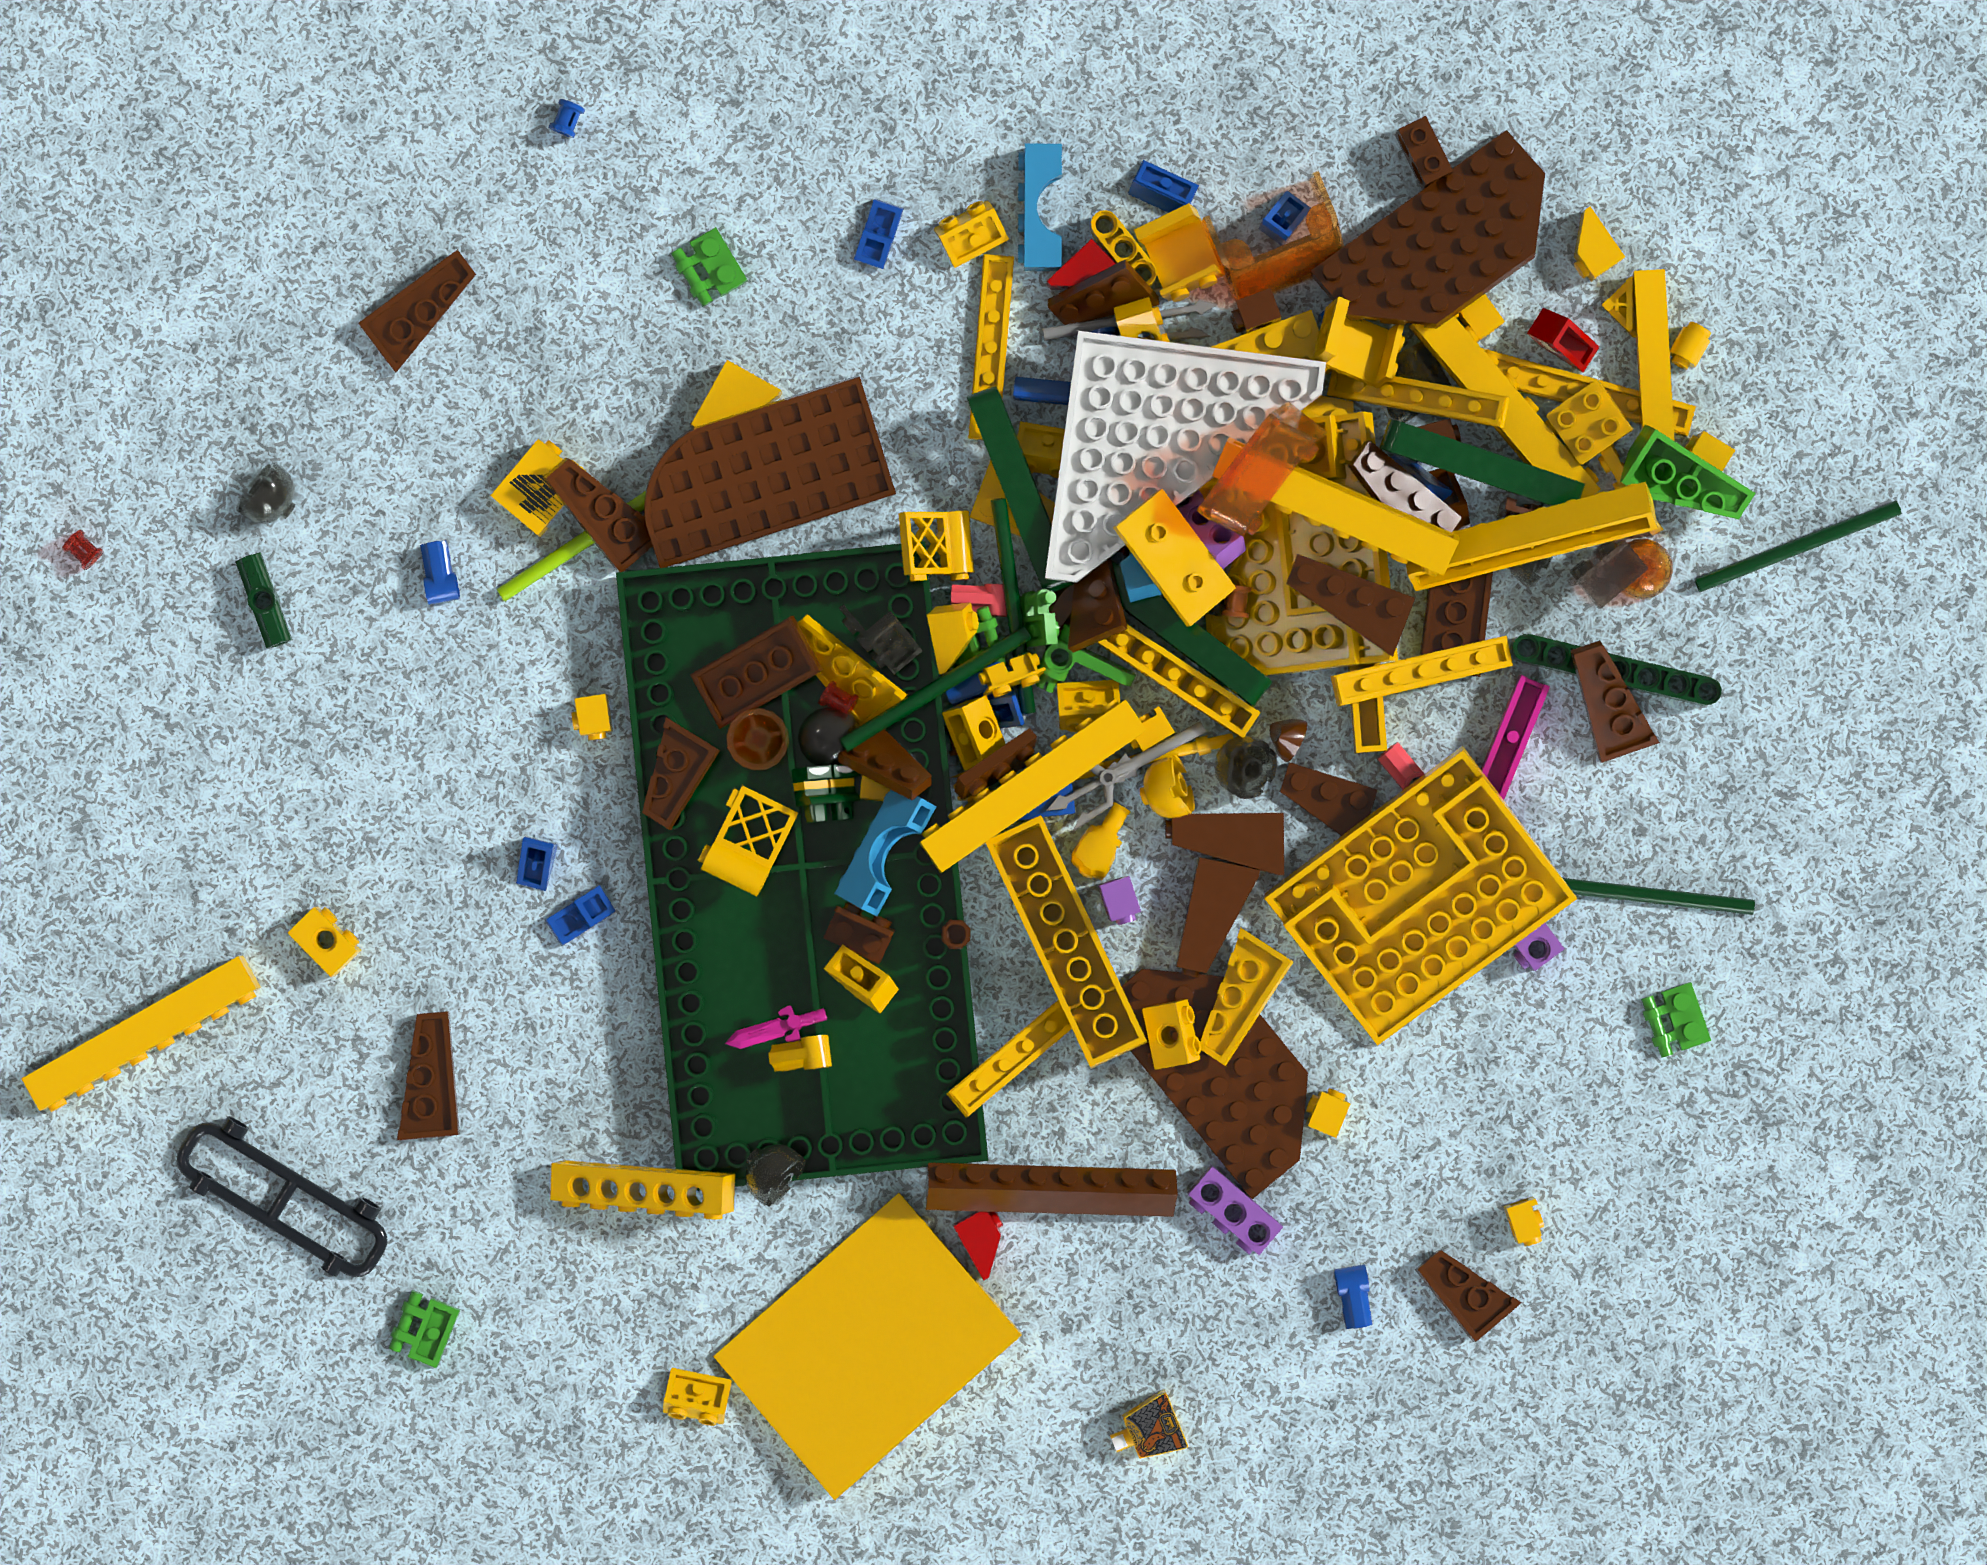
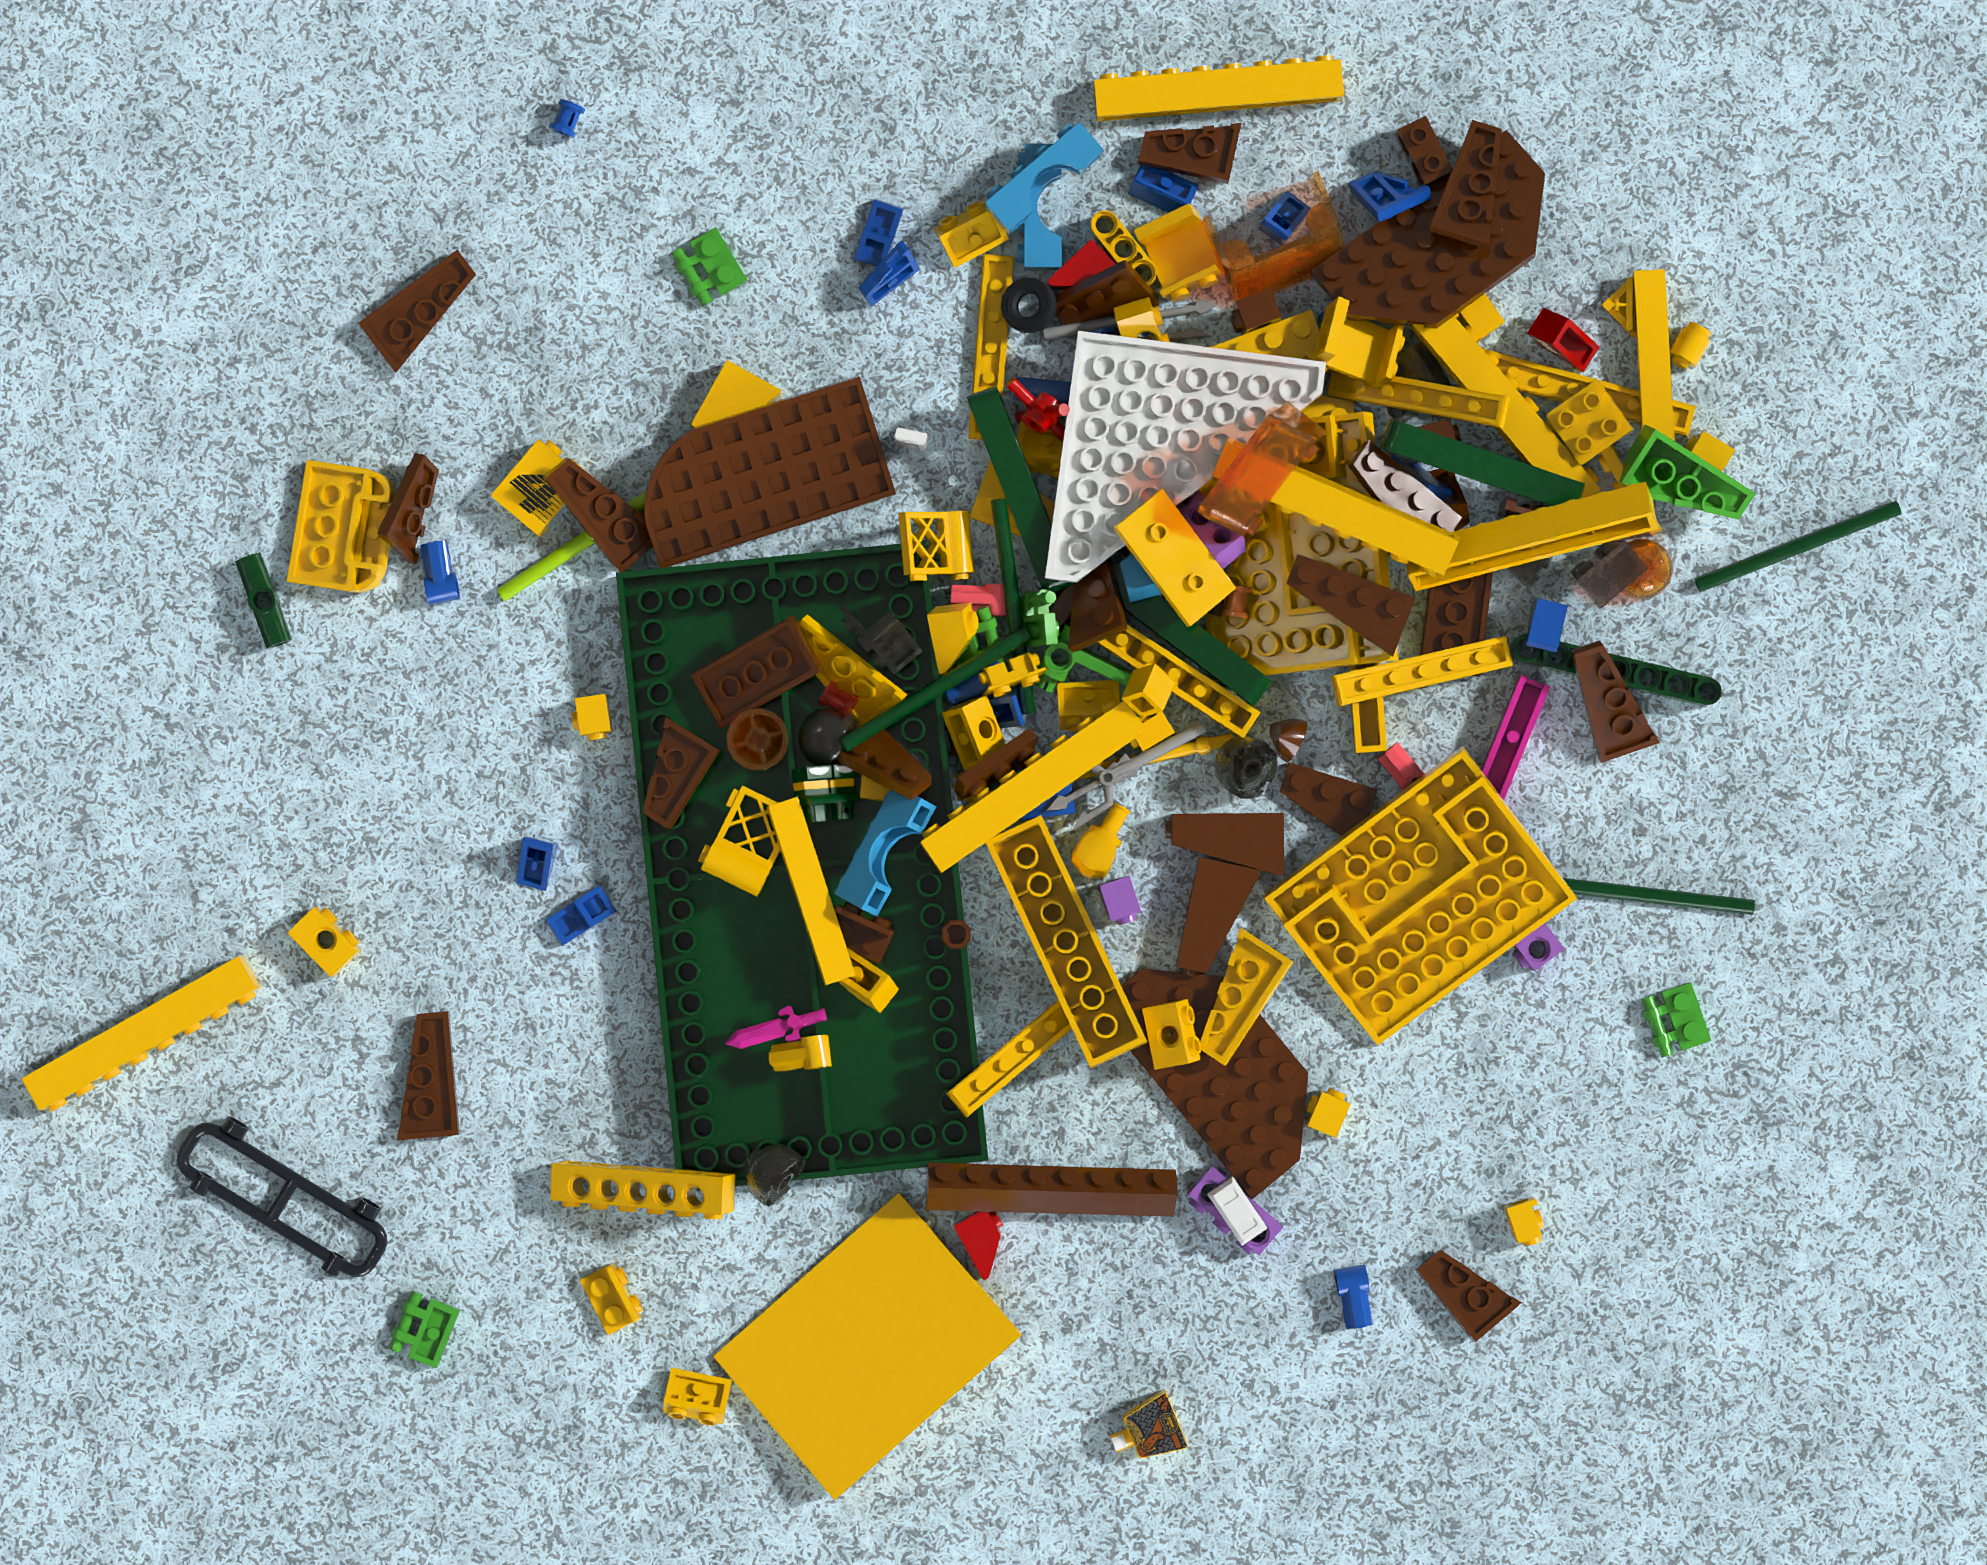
(79, 539): clear red bush -> none
(269, 496): clear smoke cylinder -> none
(339, 527): none -> yellow plate
(404, 517): none -> reddish brown wing
(611, 1298): none -> yellow bracket
(811, 891): none -> yellow tile
(889, 274): none -> blue wing
(911, 439): none -> white tile
(1011, 300): none -> black tyre
(1040, 412): none -> red bar
(1073, 151): none -> dark azure arch
(1148, 690): none -> yellow brick
(1167, 789): yellow cylinder -> none
(1192, 152): none -> reddish brown wing
(1218, 89): none -> yellow brick
(1237, 1211): none -> white tile
(1387, 195): none -> blue wing
(1470, 192): none -> reddish brown wing
(1545, 624): none -> blue slope
(1594, 247): yellow slope -> none

